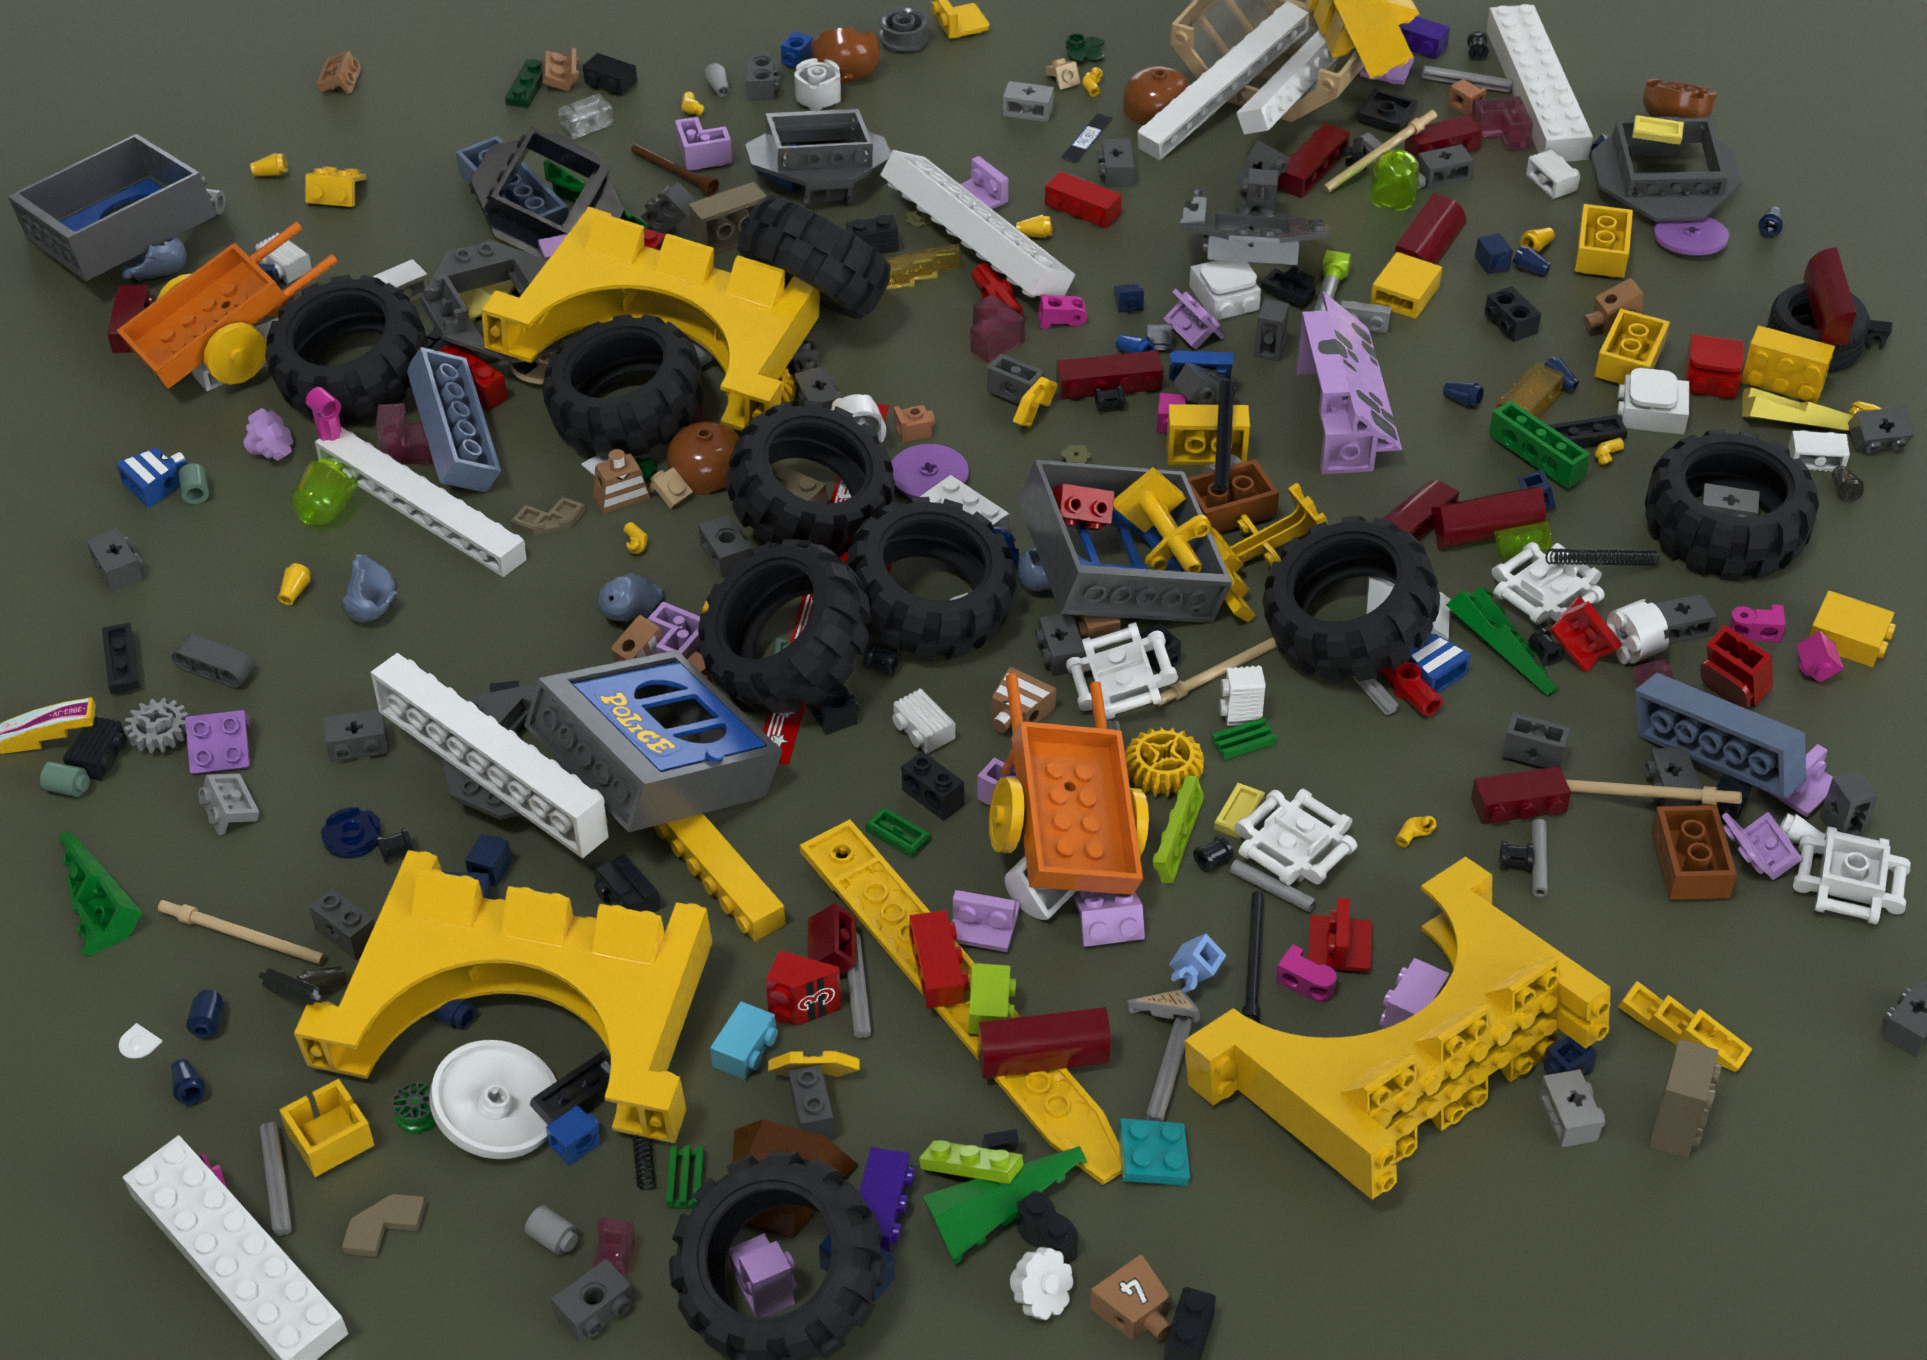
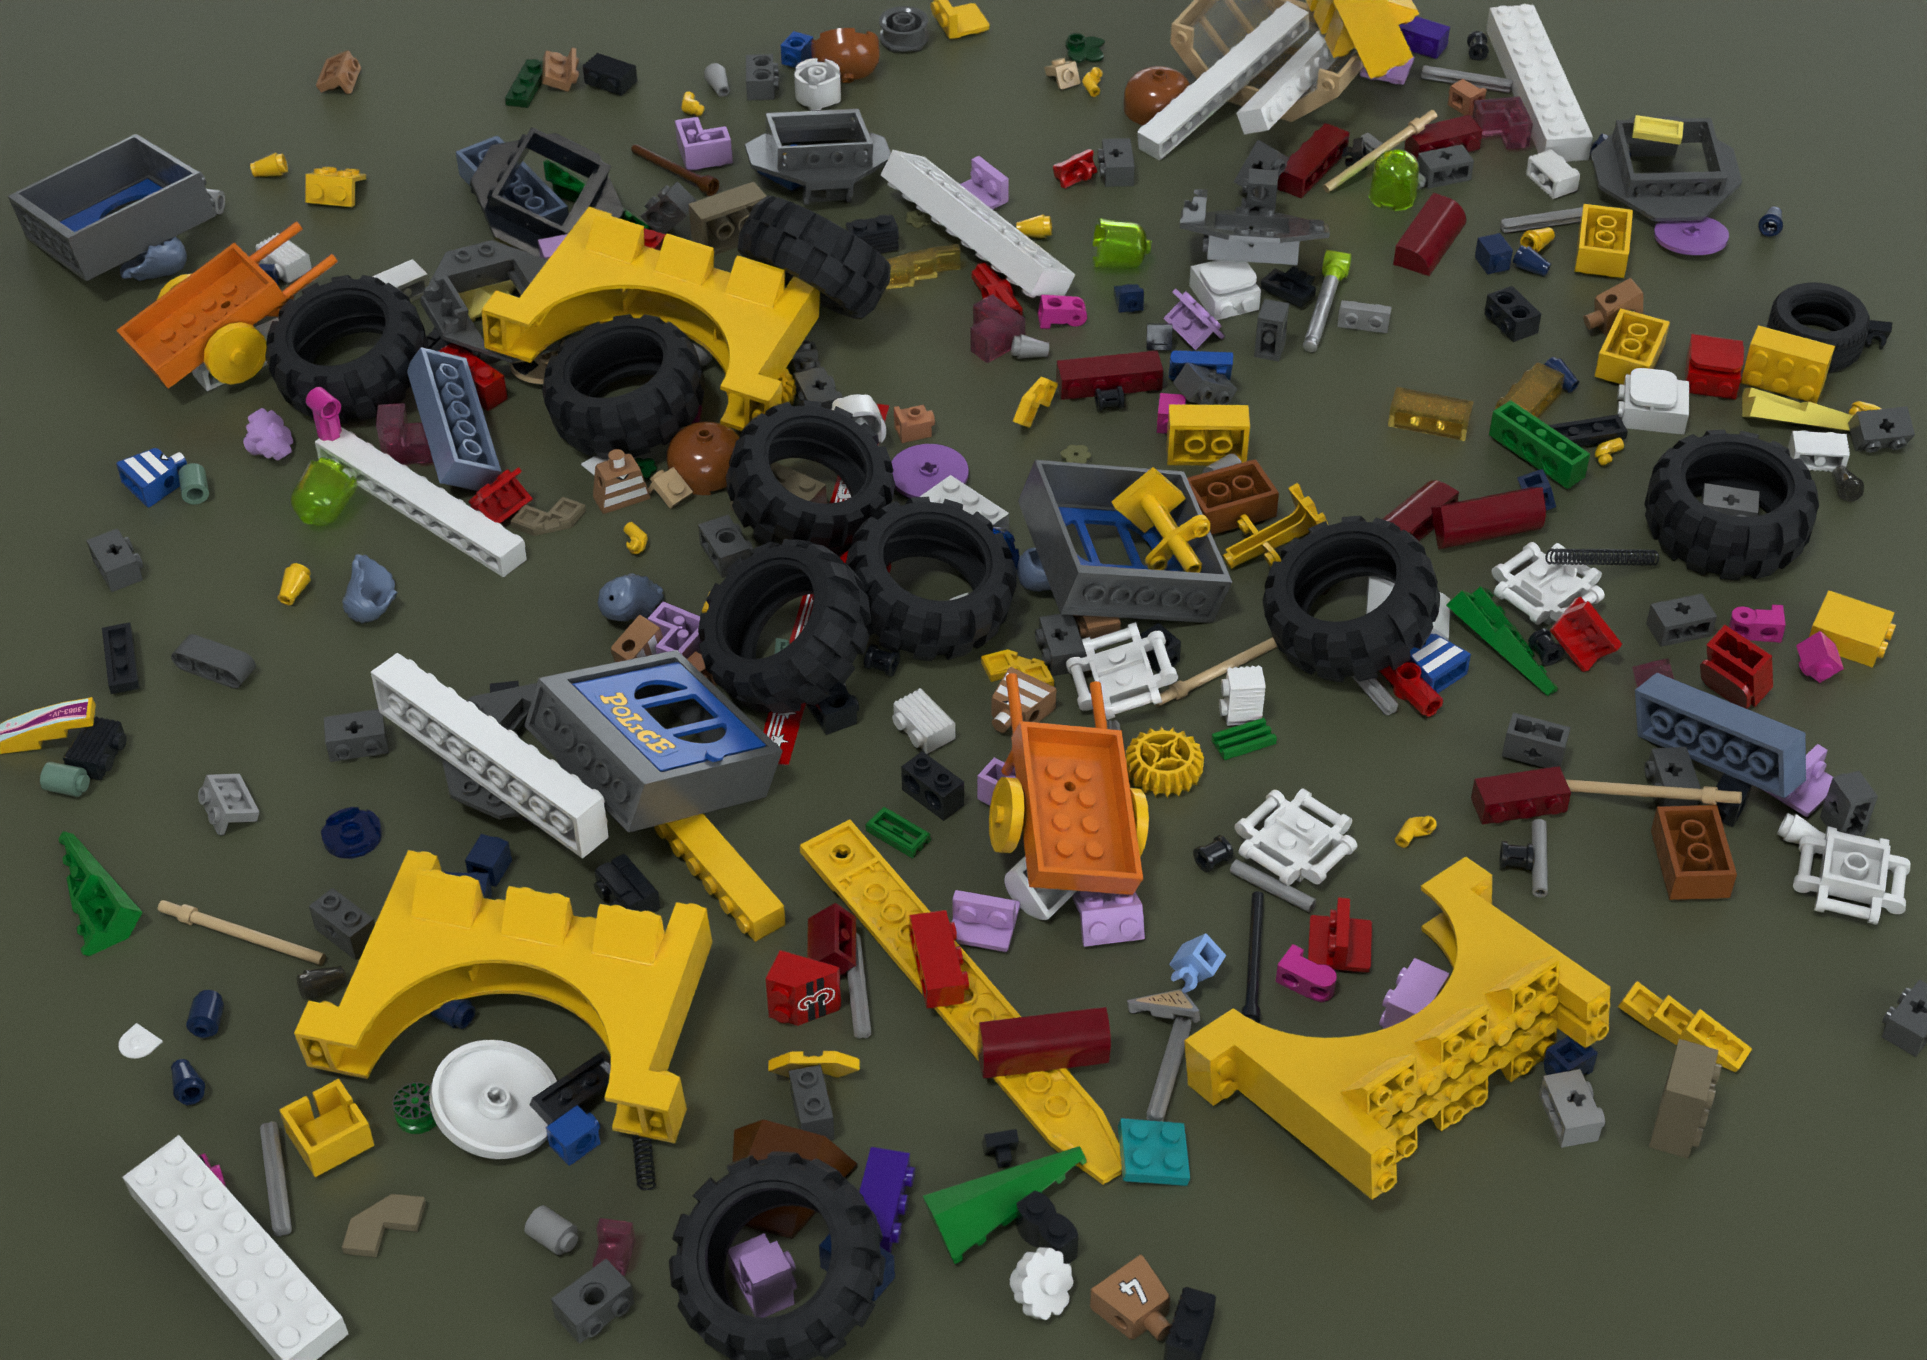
(128, 303): dark red brick -> none
(156, 725): light grey gear -> none
(218, 742): medium lavender bracket -> none
(290, 986): black axle -> none
(394, 844): black bush -> none
(501, 497): none -> red bracket
(585, 116): clear brick -> none
(685, 1154): green tile -> none
(743, 1041): medium azure brick -> none
(971, 1161): lime plate -> none
(990, 994): lime brick -> none
(998, 663): none -> yellow tile
(1011, 378): dark grey brick -> none
(1028, 101): light grey brick -> none
(1028, 347): none -> light grey cone
(1075, 169): none -> red hips
(1083, 199): red brick -> none
(1084, 506): brick -> none
(1086, 137): sticker -> none
(1119, 244): none -> clear neon green cylinder
(1133, 344): blue cone -> none
(1179, 829): lime plate -> none
(1224, 435): black axle -> none
(1238, 587): yellow slope -> none
(1238, 806): light yellow tile -> none
(1352, 394): lavender panel -> none
(1386, 110): black plate -> none
(1406, 285): yellow brick -> none
(1430, 413): none -> clear yellow brick
(1464, 392): dark blue cone -> none
(1512, 540): clear neon green plate -> none
(1541, 220): none -> light grey axle
(1640, 631): white brick -> none
(1677, 99): dark orange cylinder -> none
(1763, 845): lavender bracket -> none
(1829, 297): dark red brick -> none

